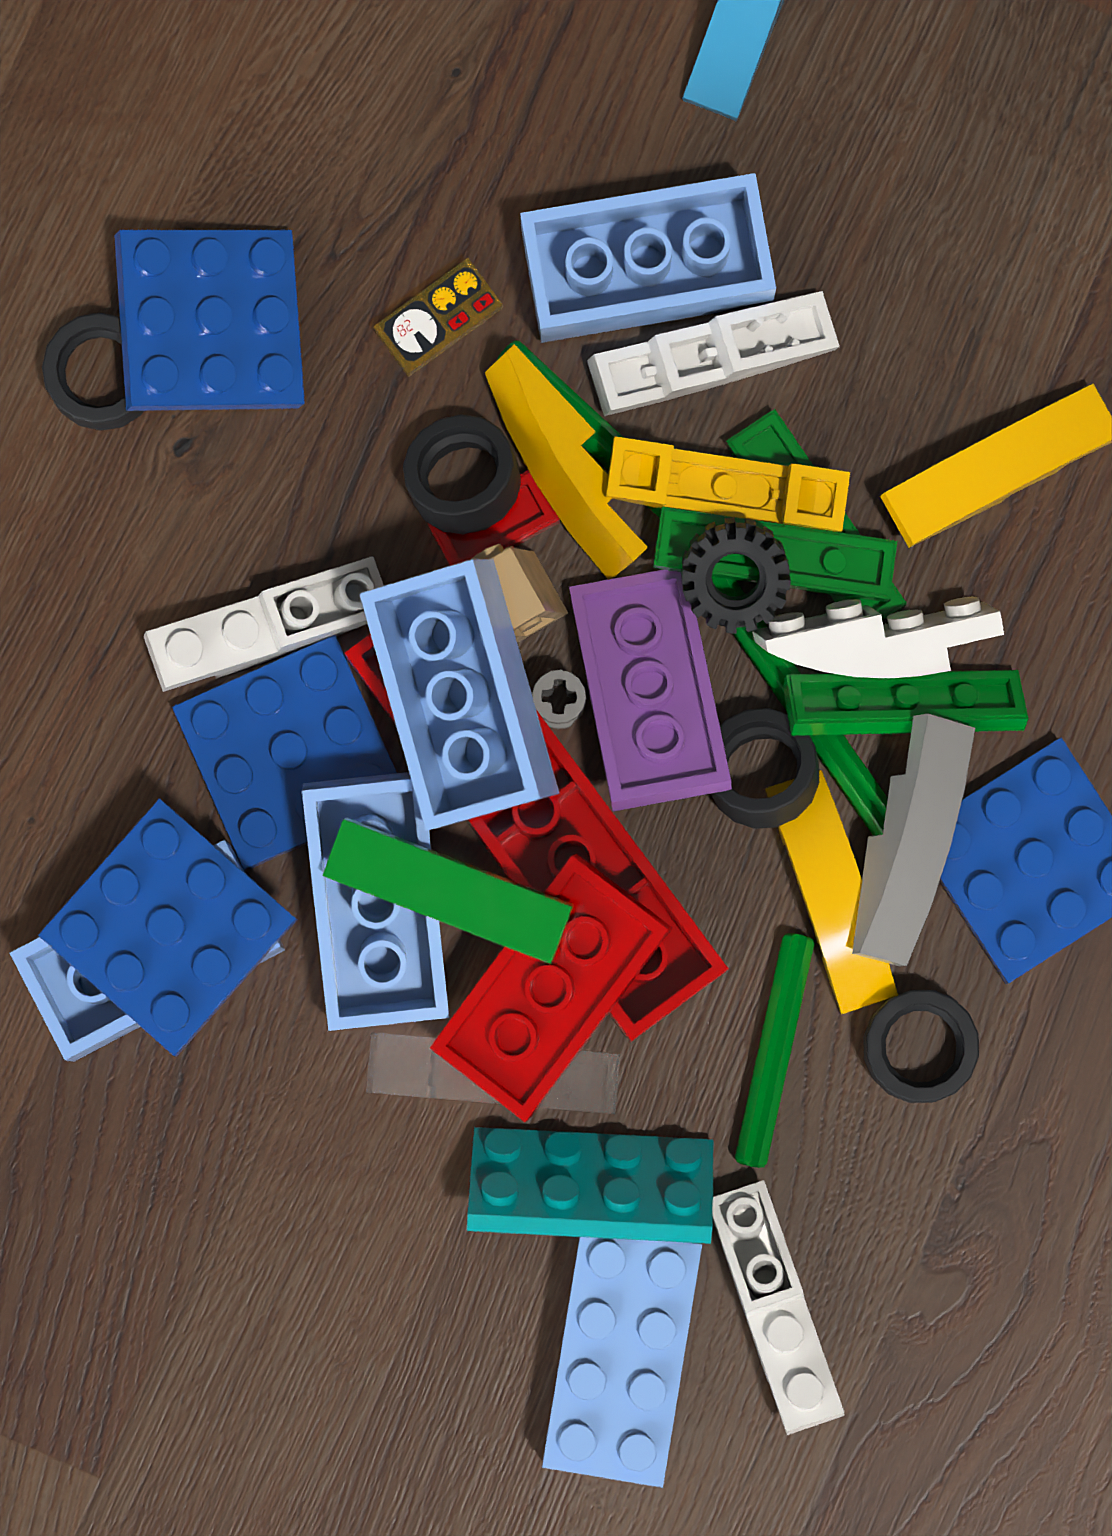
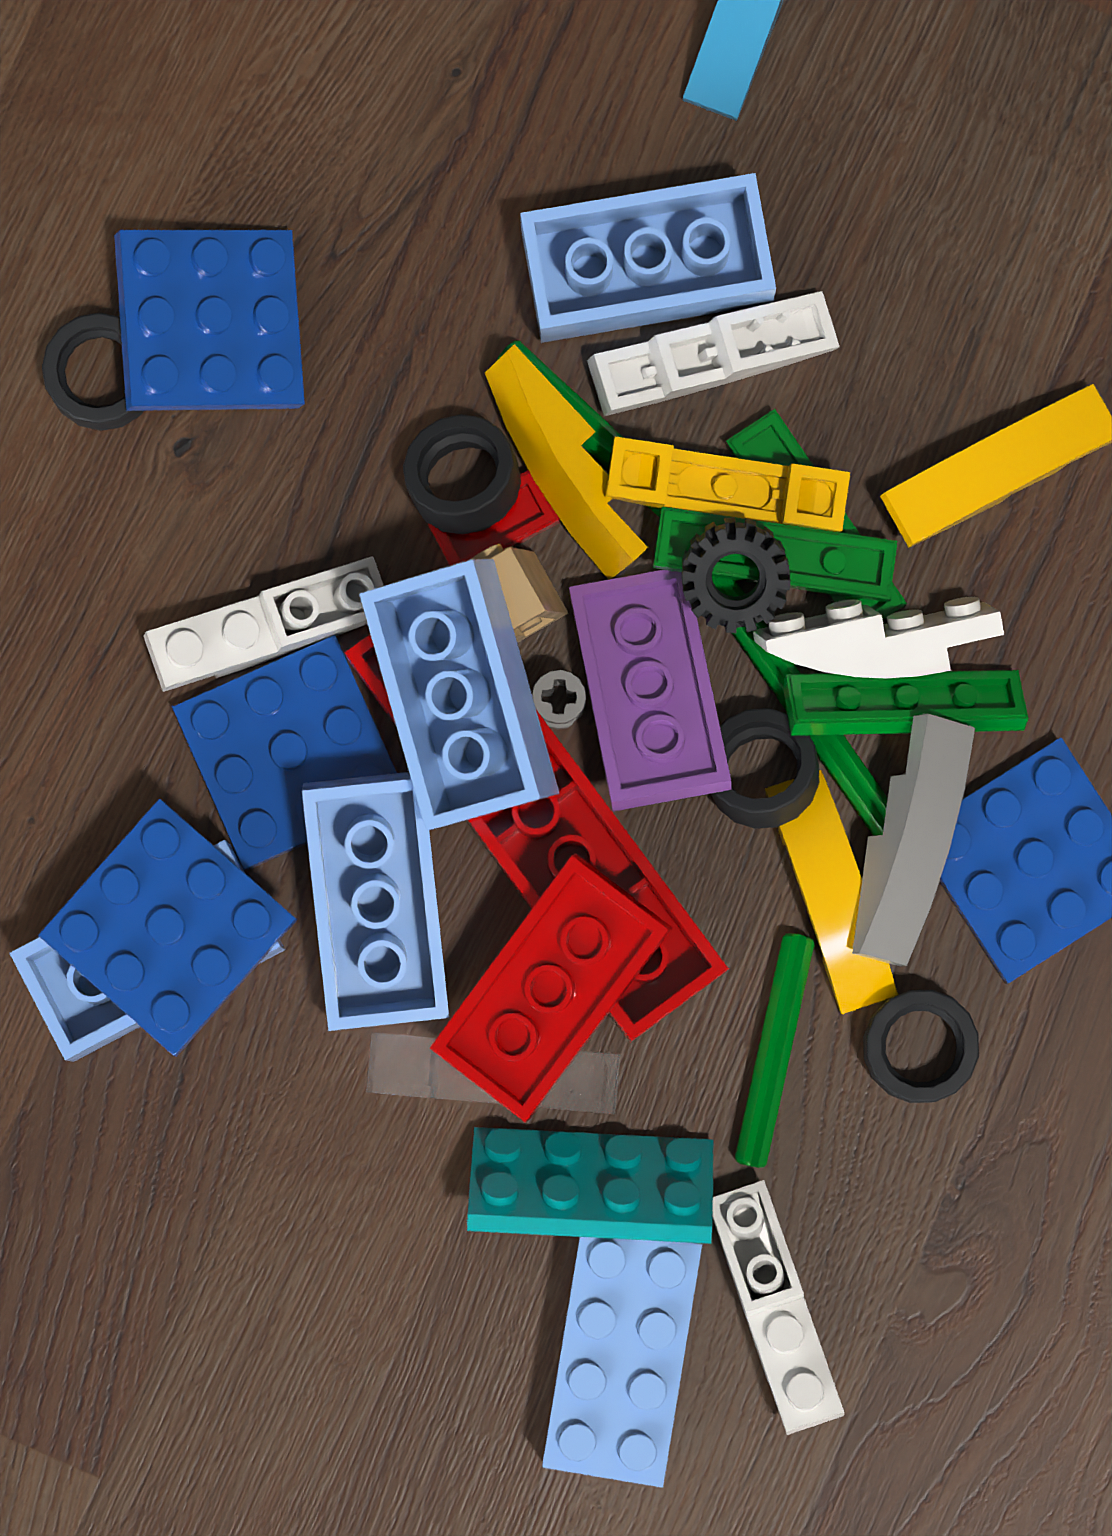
(438, 317): tile -> none
(448, 890): green tile -> none

